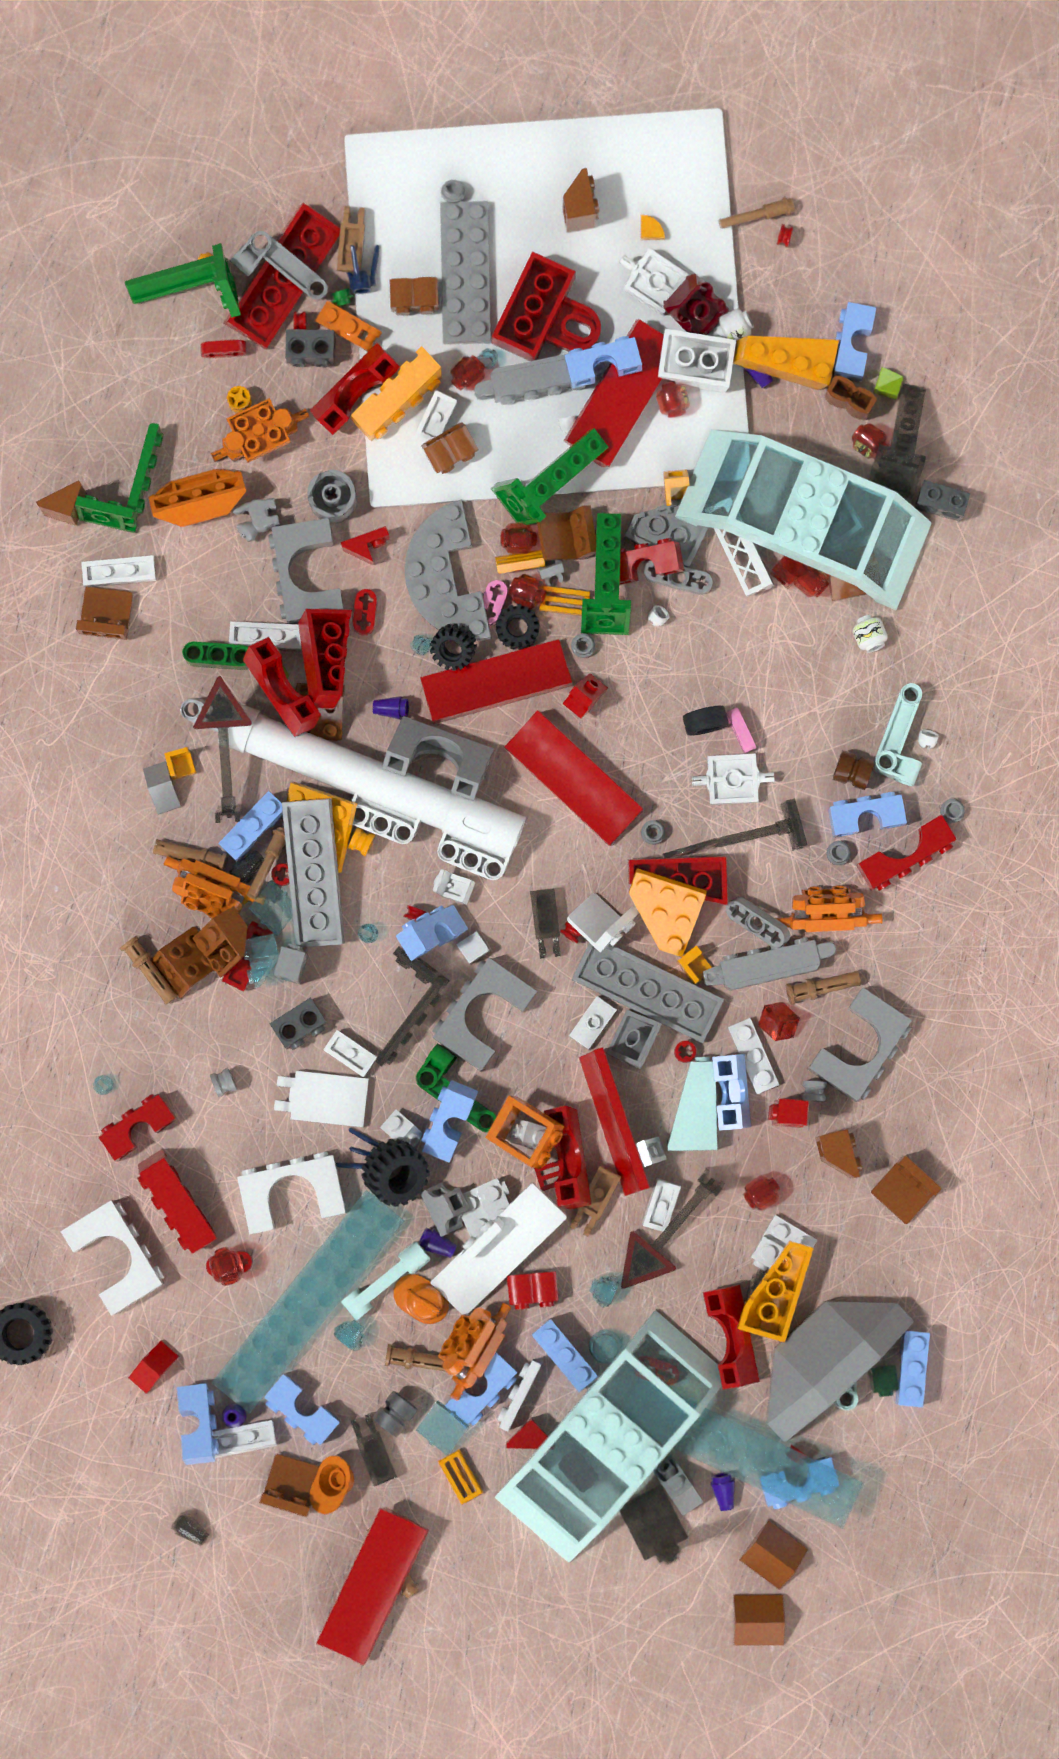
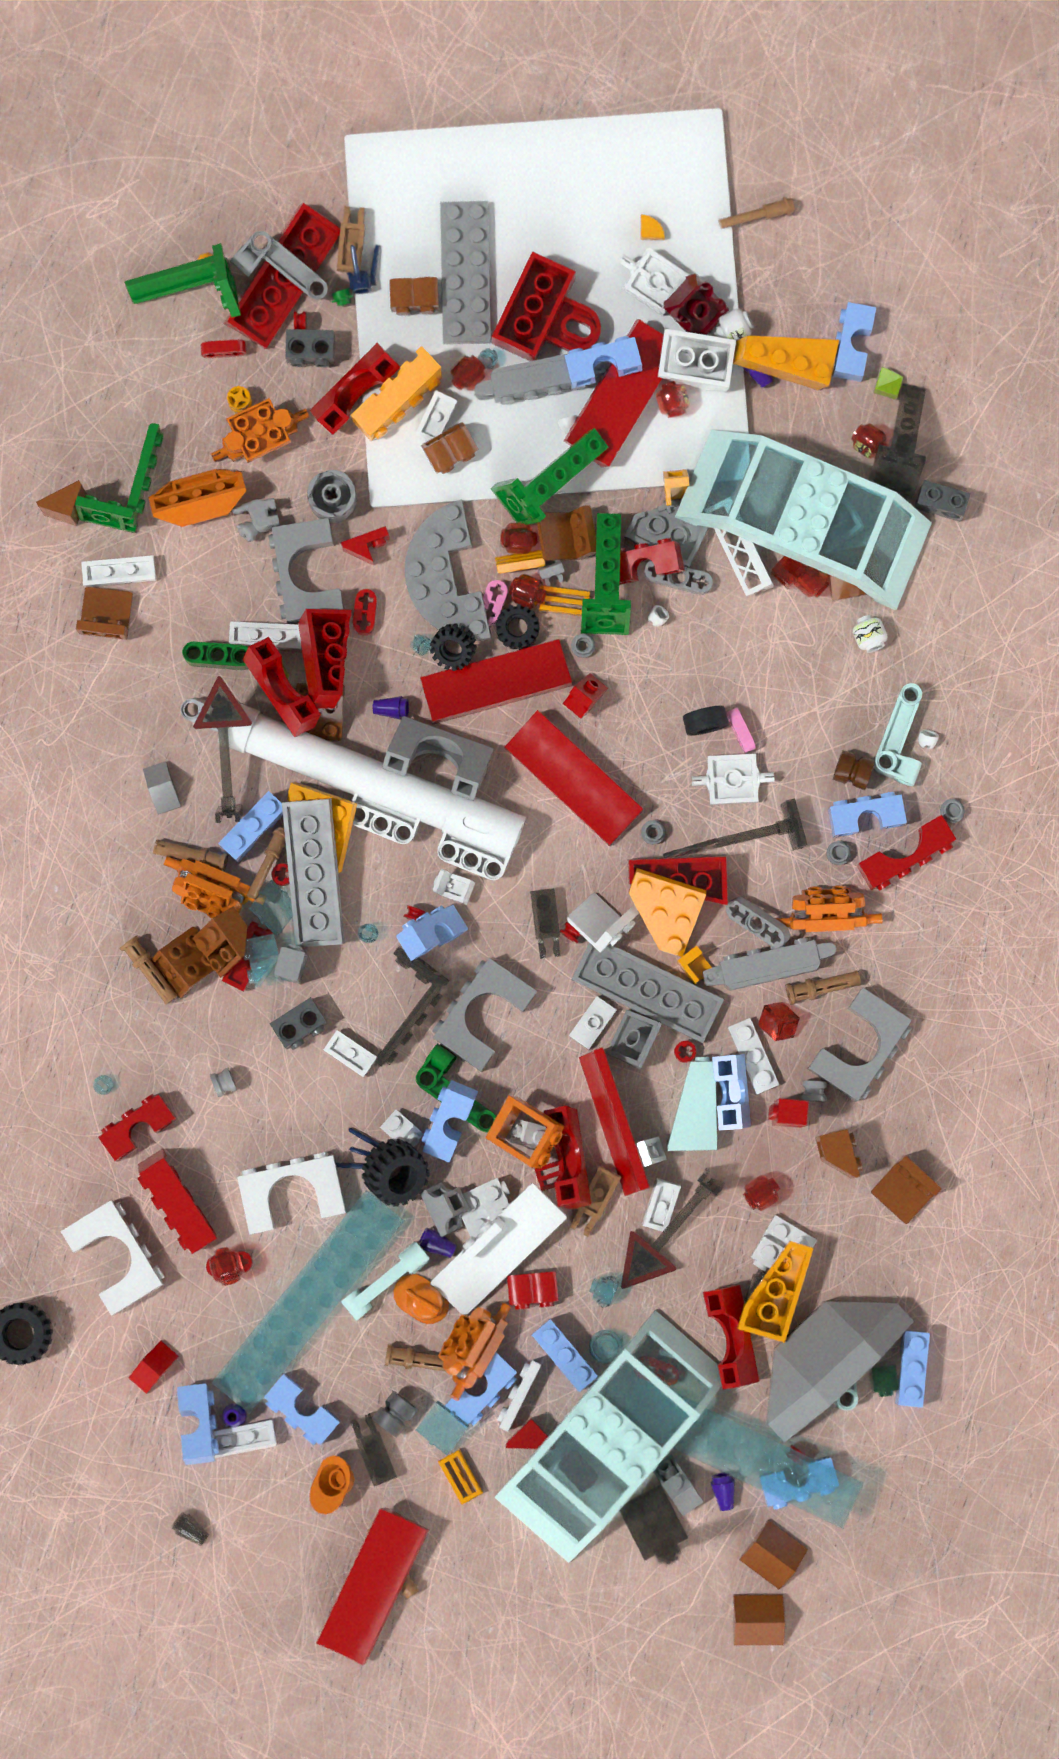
(180, 763): light orange panel -> none
(247, 867): clear smoke cone -> none
(289, 1485): dark orange bracket -> none
(325, 1098): white tile -> none
(347, 326): orange plate -> none
(350, 1334): clear light blue cone -> none
(361, 841): light orange wheel -> none
(452, 191): light grey plate -> none
(473, 947): white slope -> none
(578, 203): dark orange slope -> none
(784, 235): red bush -> none
(854, 399): dark orange brick -> none

